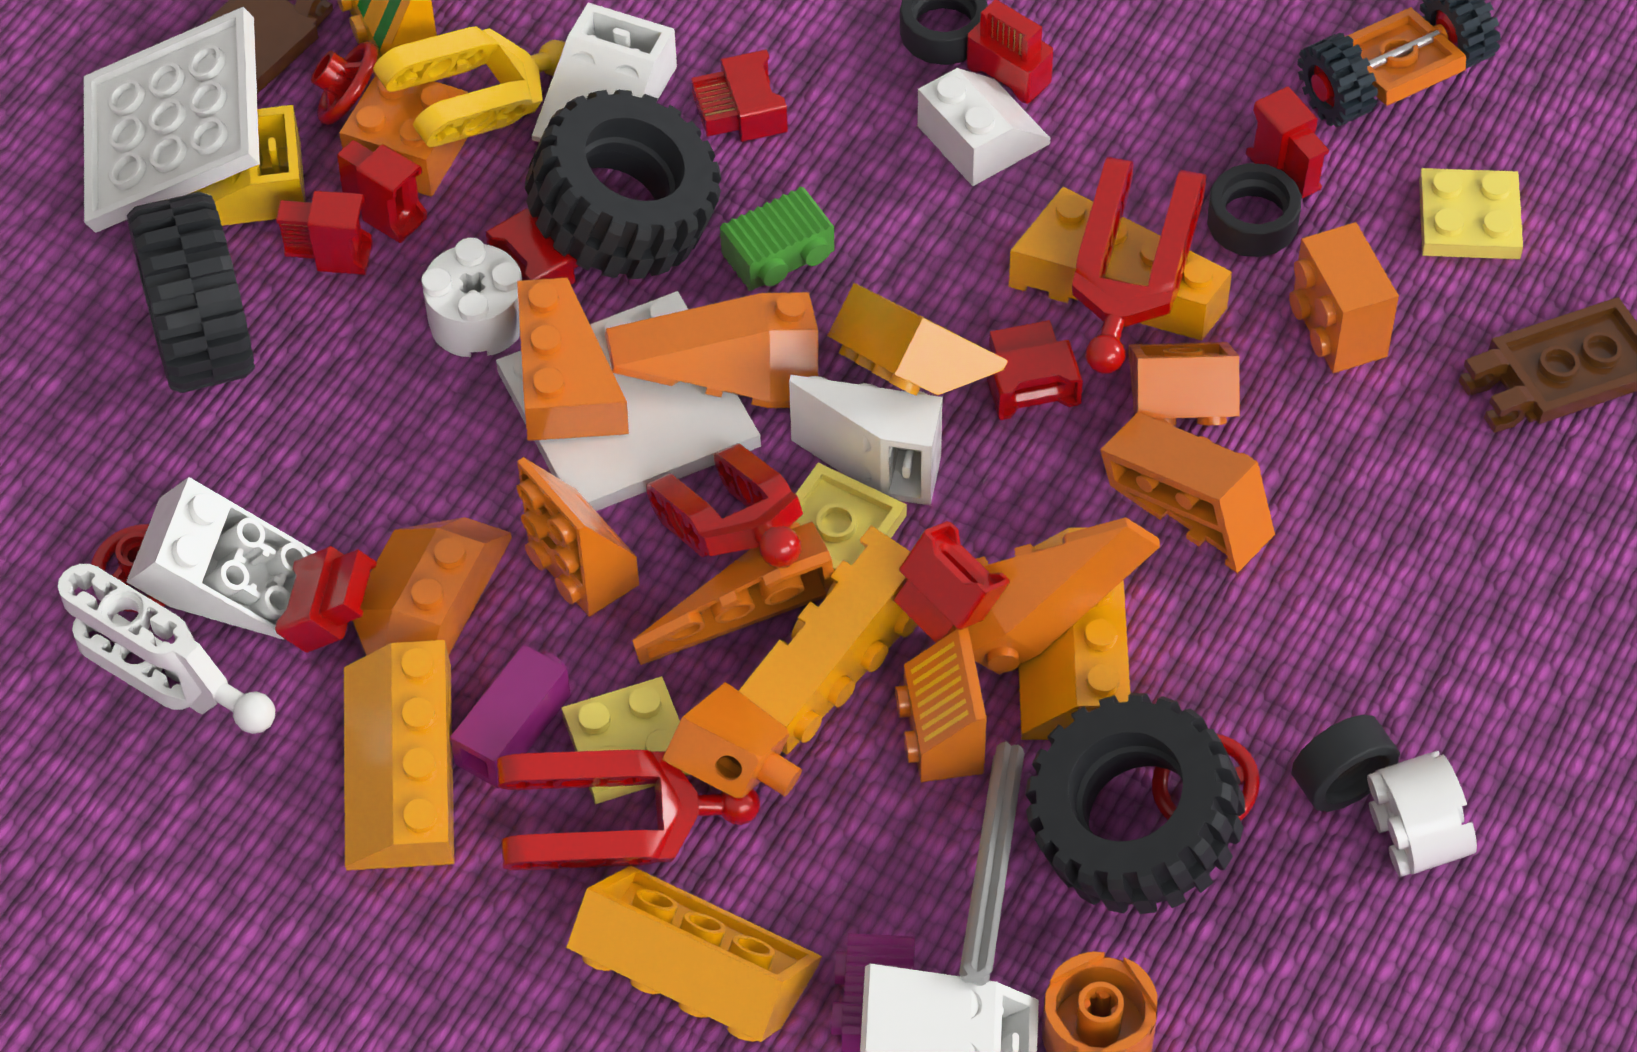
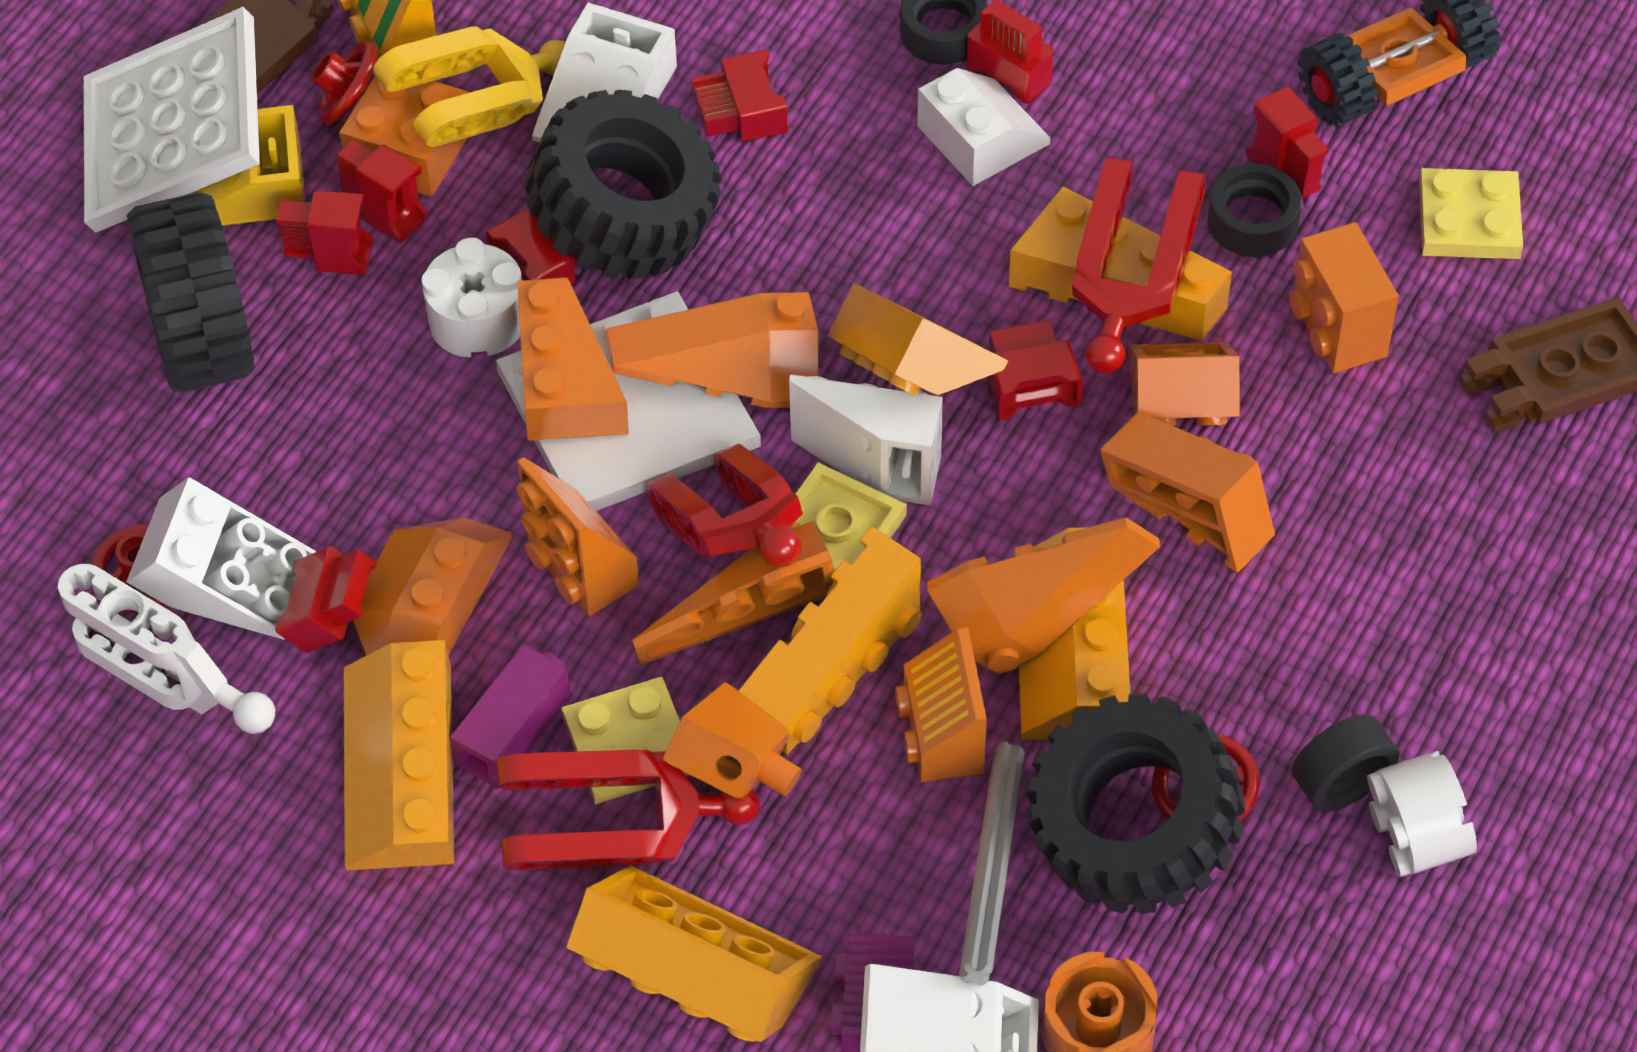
(777, 239): bright green brick -> none
(946, 584): red piece -> none

